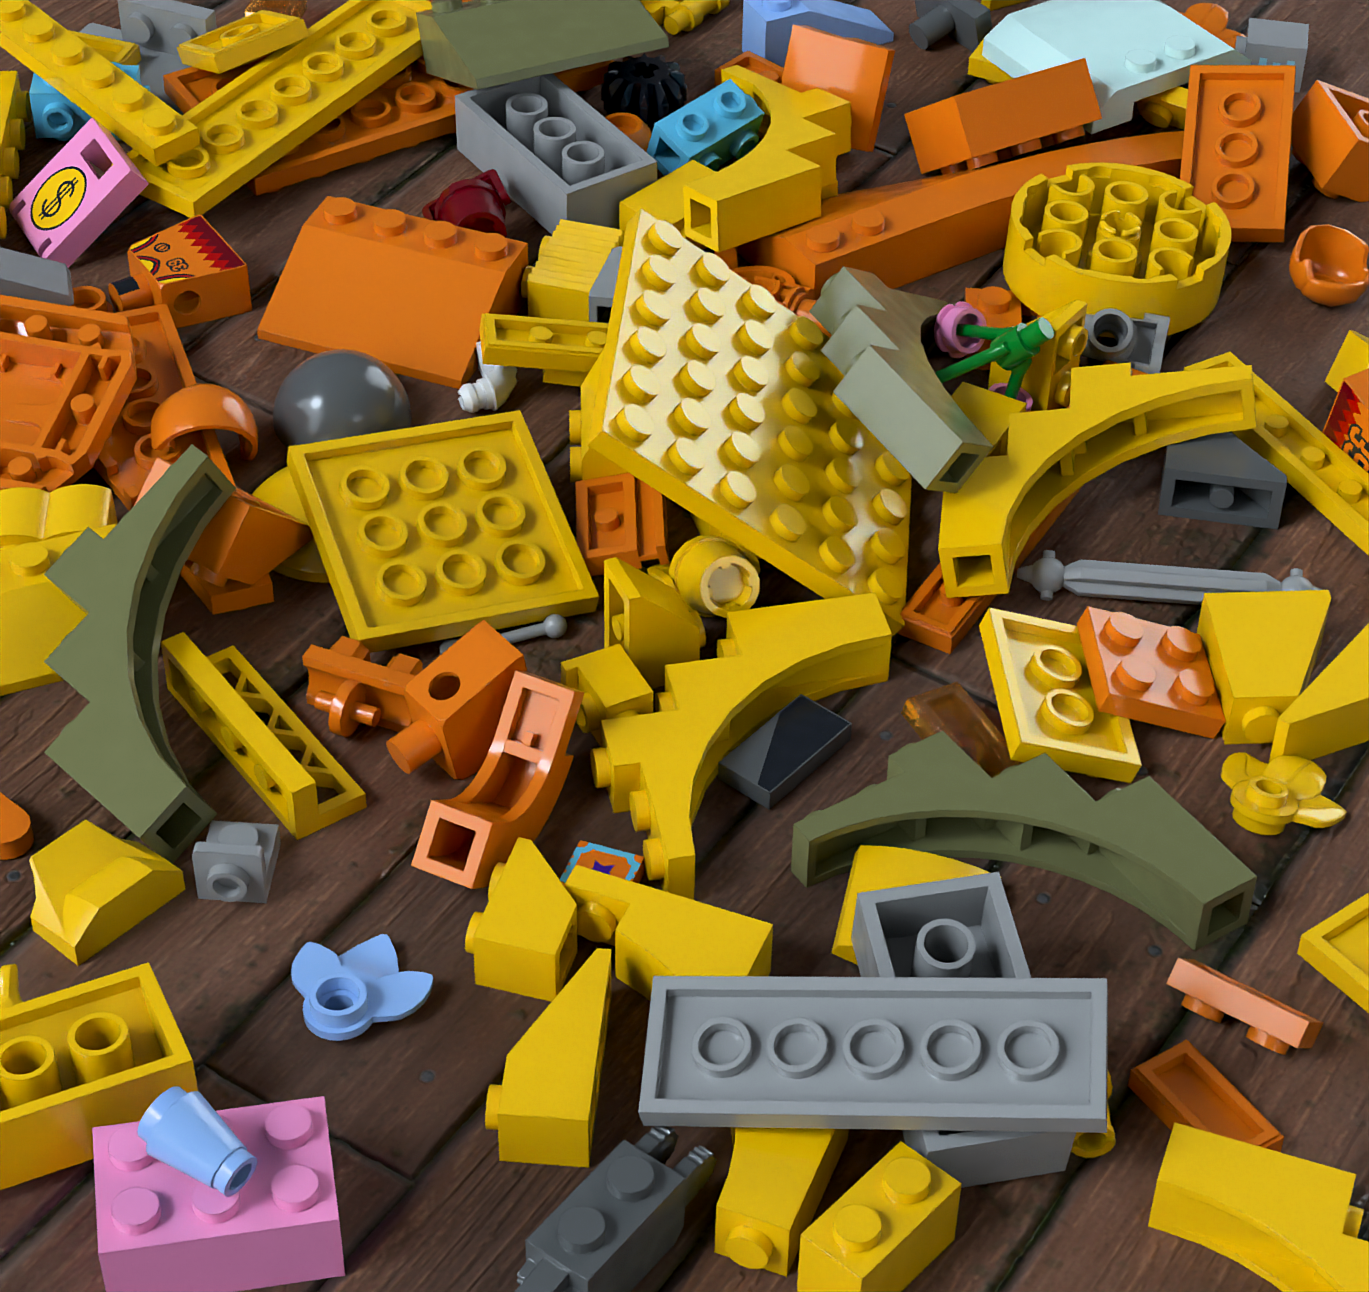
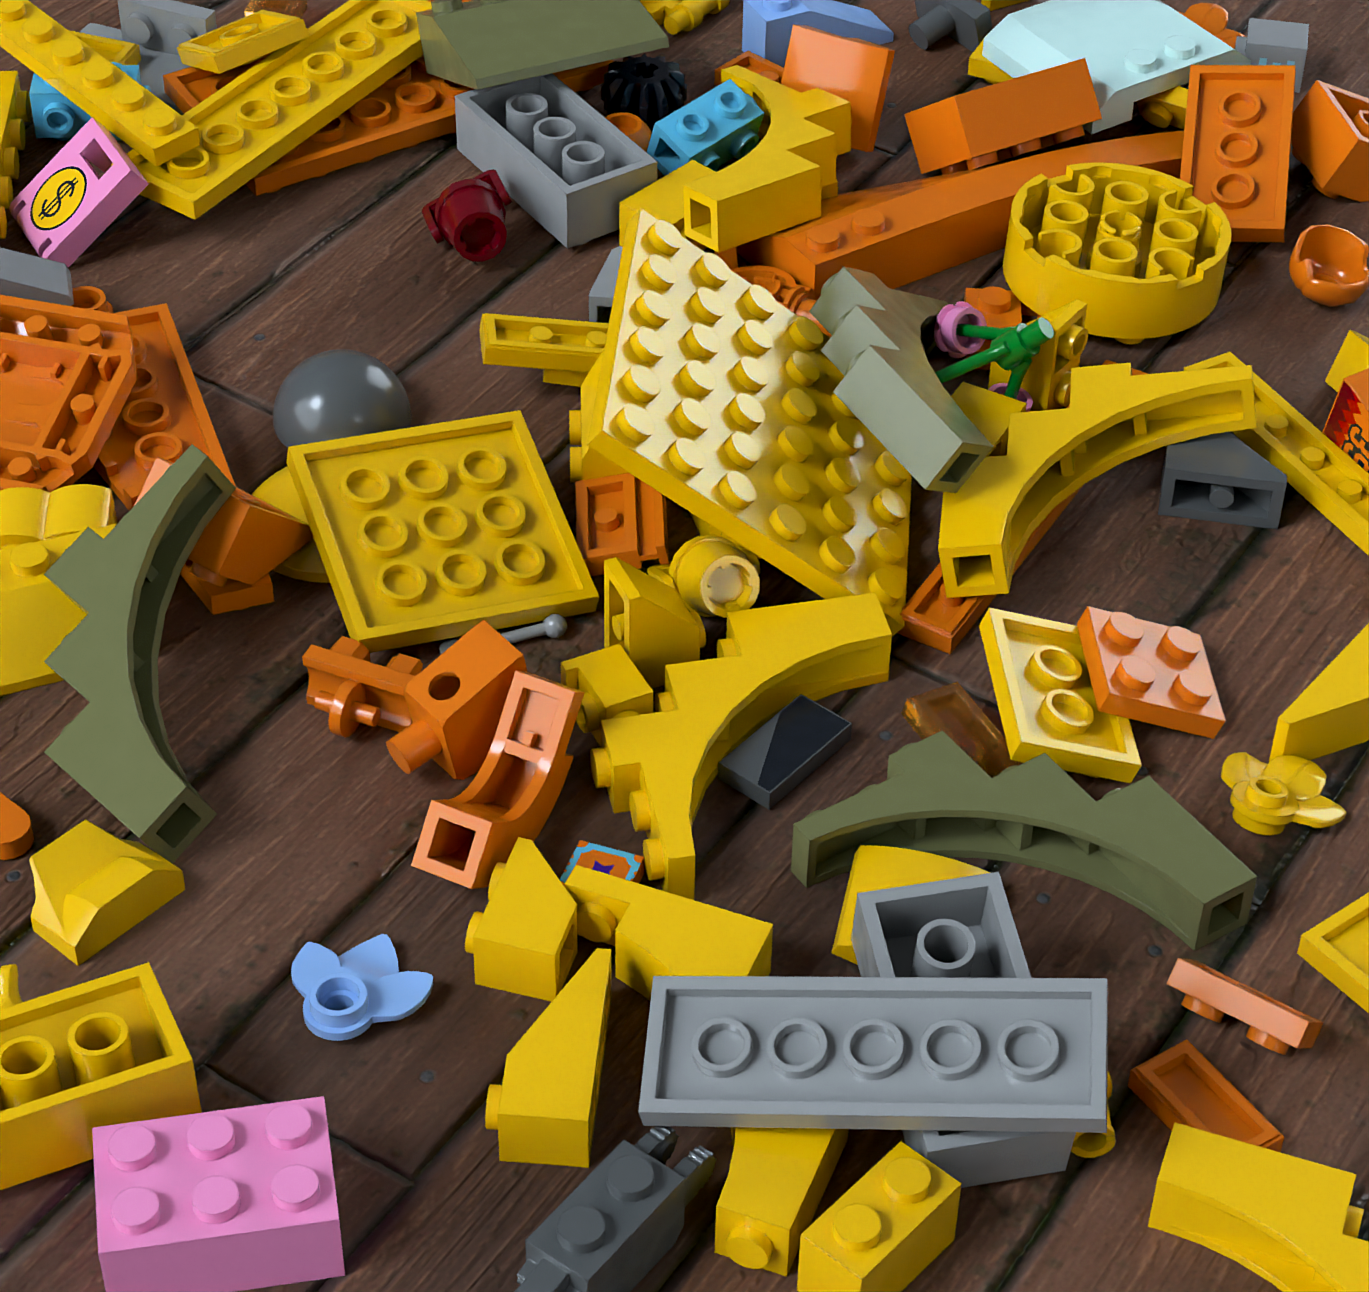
(189, 271): orange torso -> none
(196, 1141): light blue cone -> none
(204, 408): orange helmet -> none
(236, 861): light grey bracket -> none
(258, 749): yellow fence -> none
(394, 289): orange slope -> none
(491, 389): white piece -> none
(567, 270): yellow brick -> none
(1136, 339): light grey plate -> none
(1148, 581): light grey wheel -> none
(1261, 655): yellow slope -> none

